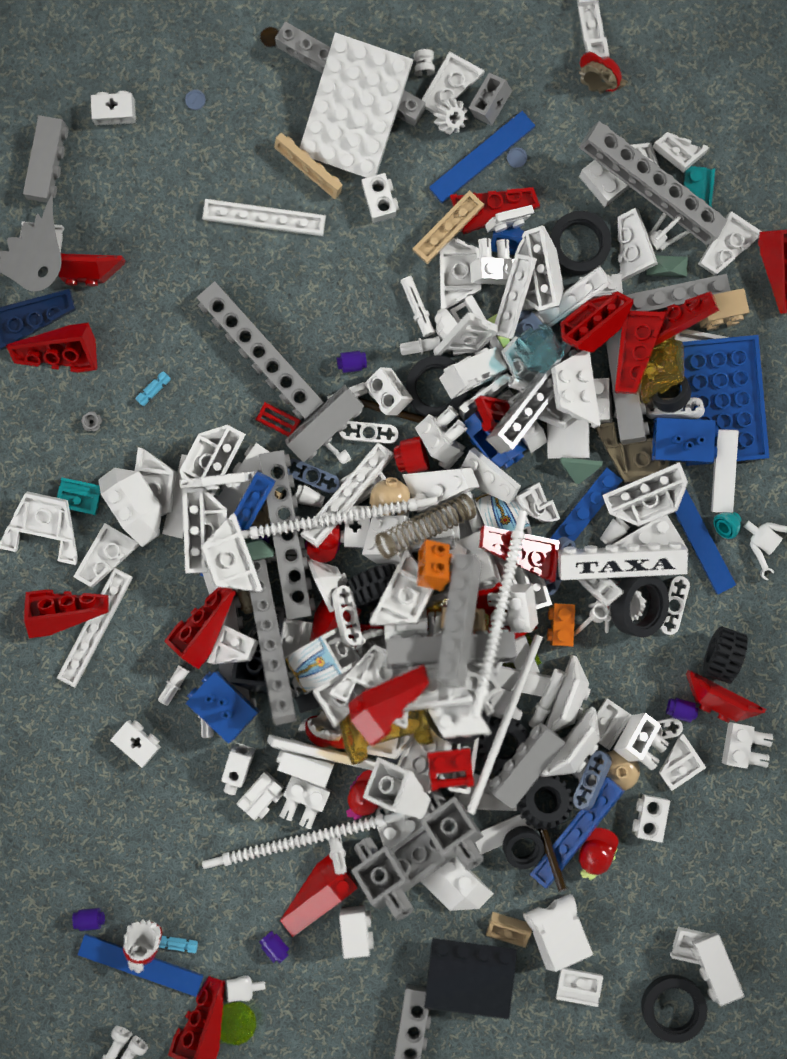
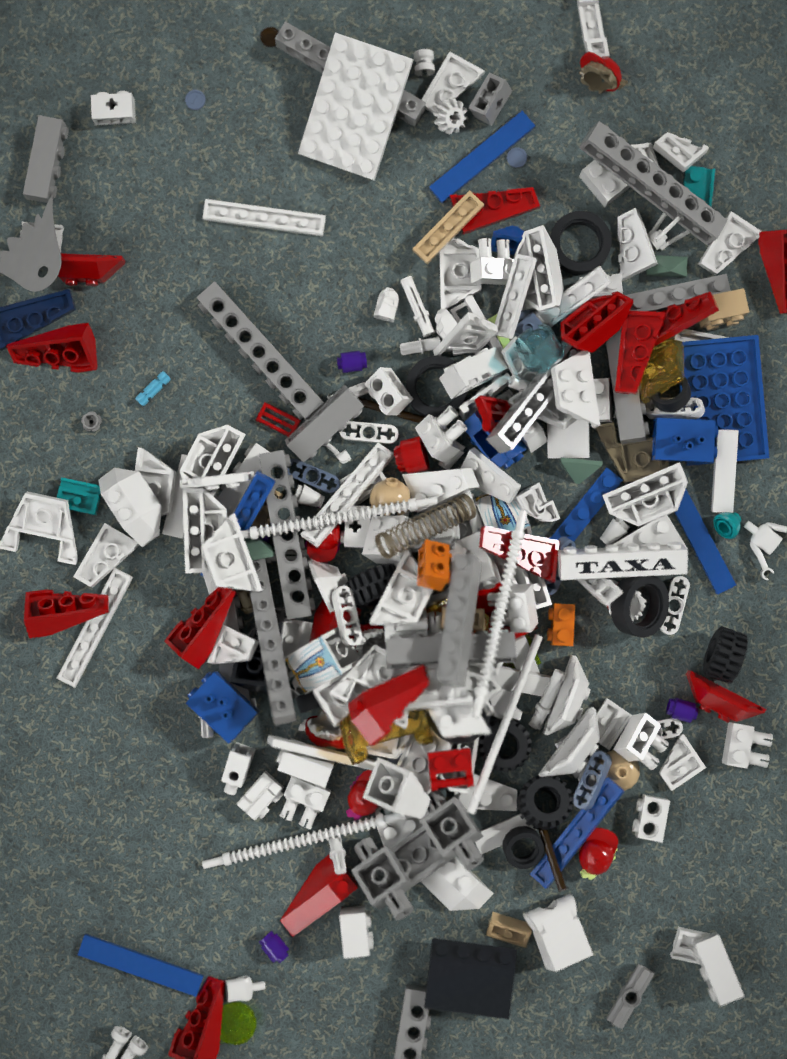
(88, 919): dark purple brick -> none
(124, 740): white brick -> none
(141, 944): white hair -> none
(173, 685): white axle -> none
(178, 944): medium azure axle -> none
(308, 166): tan plate -> none
(375, 199): white brick -> none
(386, 305): none -> white rock
(509, 218): white plate -> none
(526, 765): light grey brick -> none
(579, 986): white plate -> none
(597, 614): white plant -> none
(623, 1008): none -> light grey piece
(692, 1027): black tyre -> none

